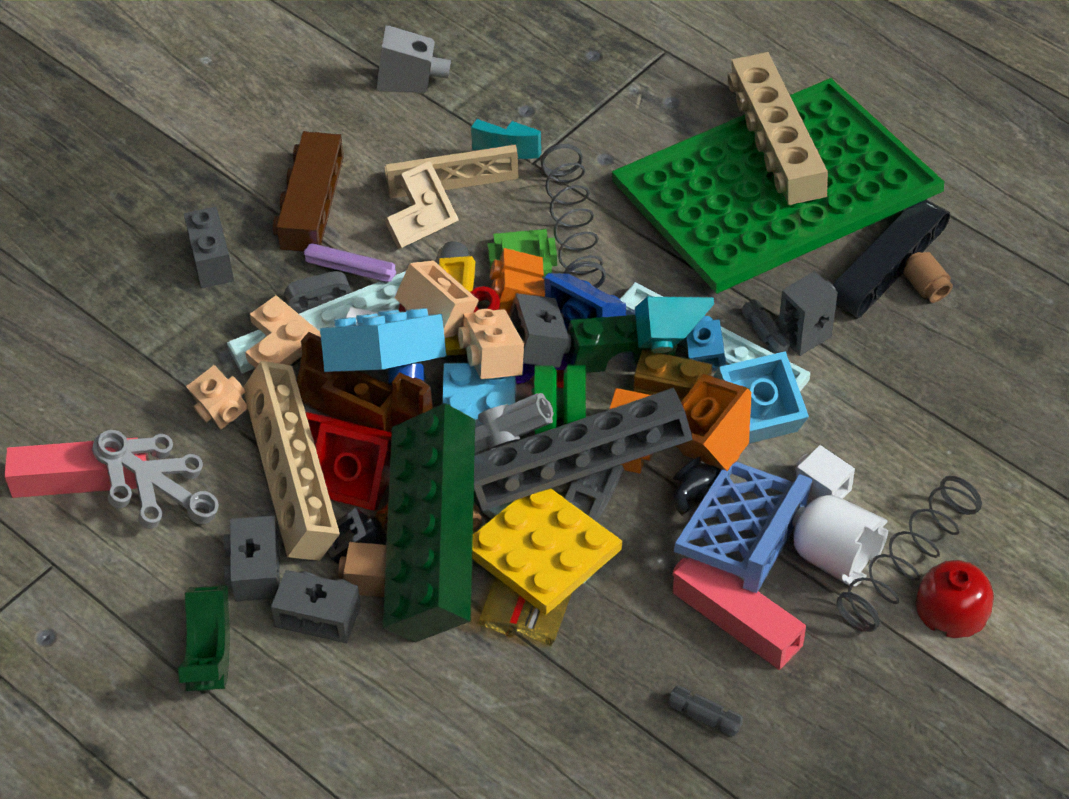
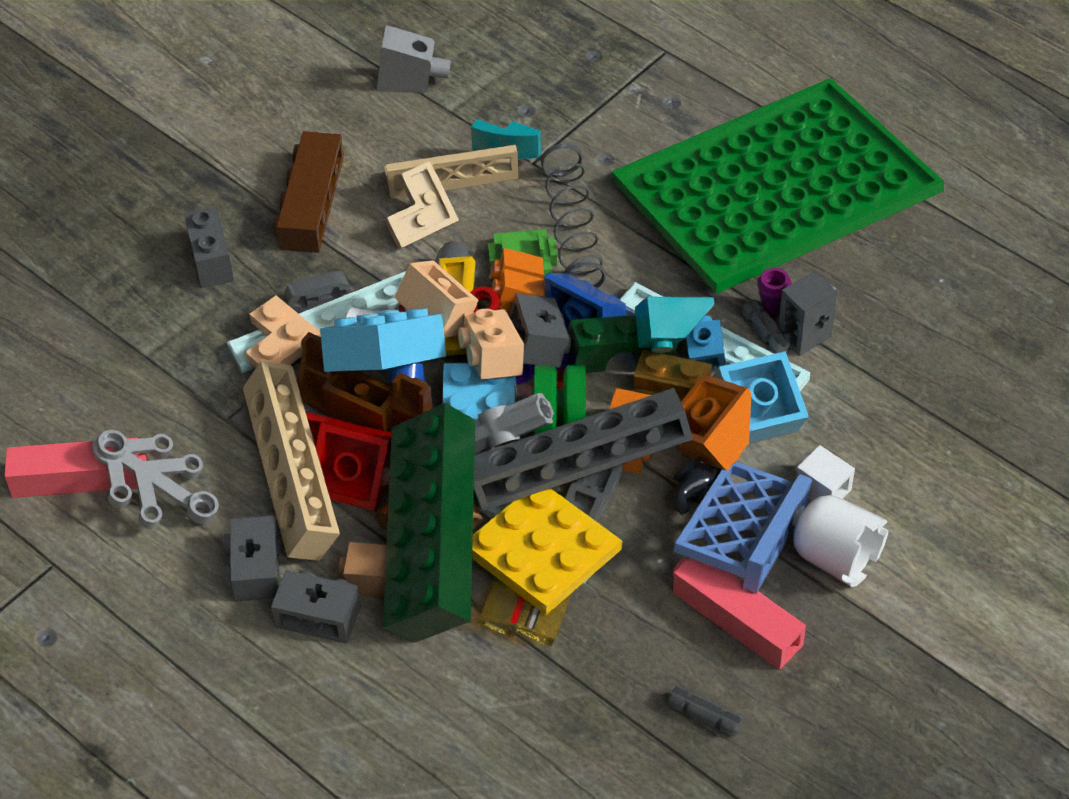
(207, 639): dark green arch -> none
(220, 404): light nougat brick -> none
(350, 262): lavender axle -> none
(355, 528): black bracket -> none
(770, 289): none -> magenta cone
(778, 129): tan brick -> none
(872, 627): dark grey piece -> none
(886, 257): black beam -> none
(928, 276): medium nougat brick -> none
(955, 599): red cylinder -> none

